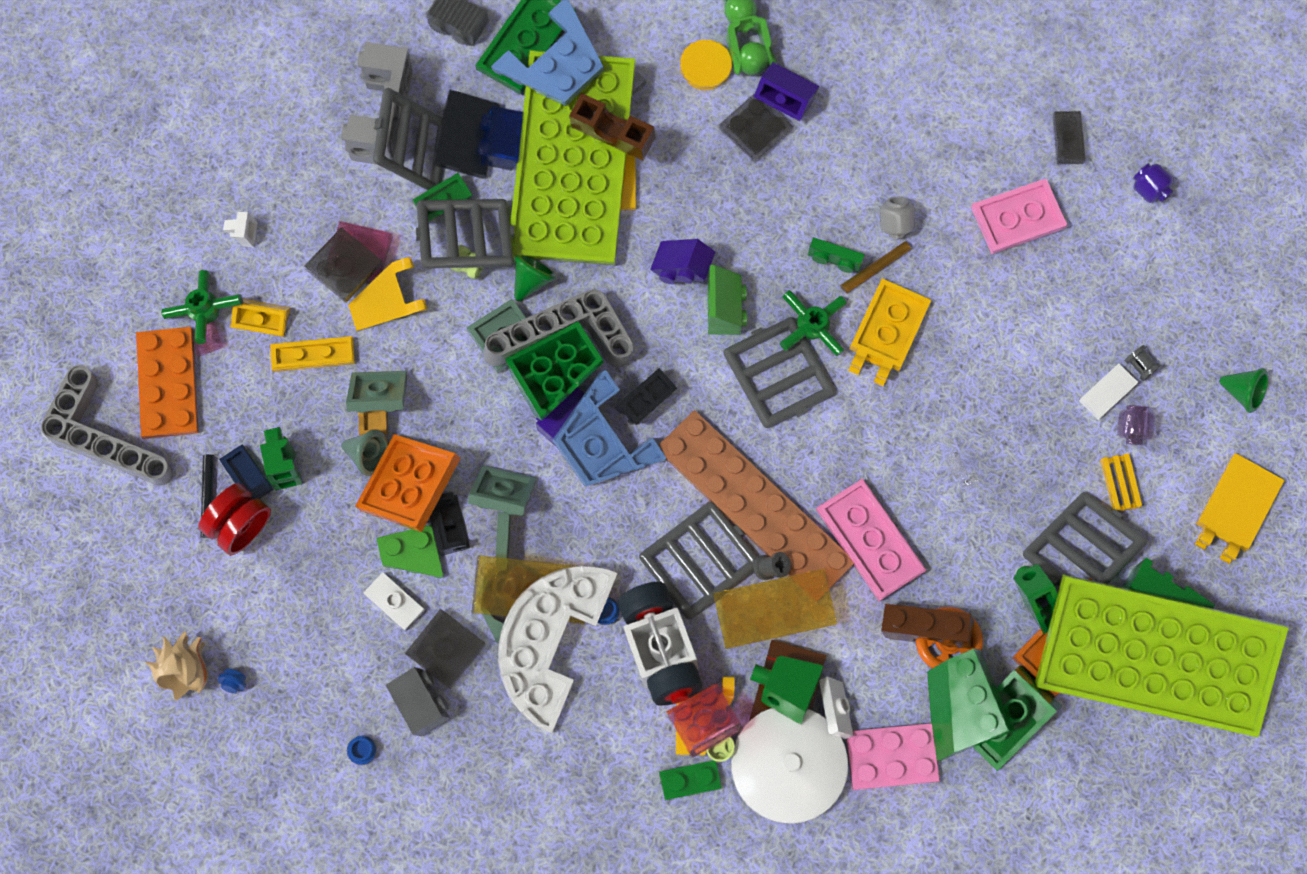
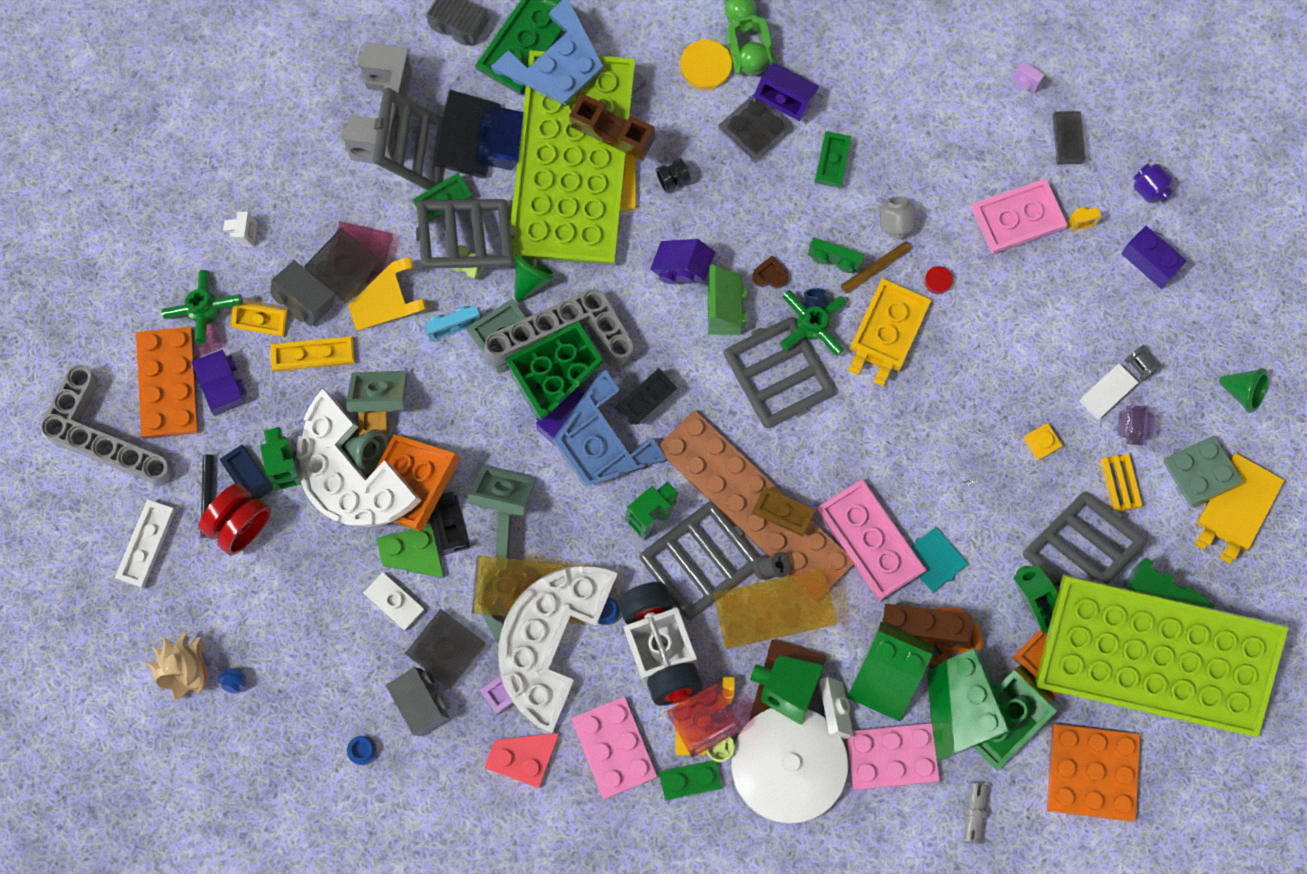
(145, 544): none -> white plate
(218, 382): none -> dark purple brick
(302, 293): none -> dark grey brick
(335, 481): none -> white plate
(446, 325): none -> medium azure plate
(496, 695): none -> lavender plate
(522, 757): none -> coral wing
(614, 748): none -> bright pink plate
(649, 506): none -> green hips
(673, 175): none -> black wheel
(771, 274): none -> reddish brown tile
(783, 511): none -> pearl gold plate
(815, 297): none -> dark blue plate
(833, 159): none -> green plate
(891, 671): none -> green slope
(938, 280): none -> red tile
(938, 558): none -> teal piece
(975, 813): none -> light grey pin
(1028, 77): none -> lavender plate
(1042, 442): none -> yellow plate
(1084, 218): none -> yellow plate
(1093, 773): none -> orange plate
(1153, 257): none -> dark purple brick
(1202, 471): none -> sand green plate

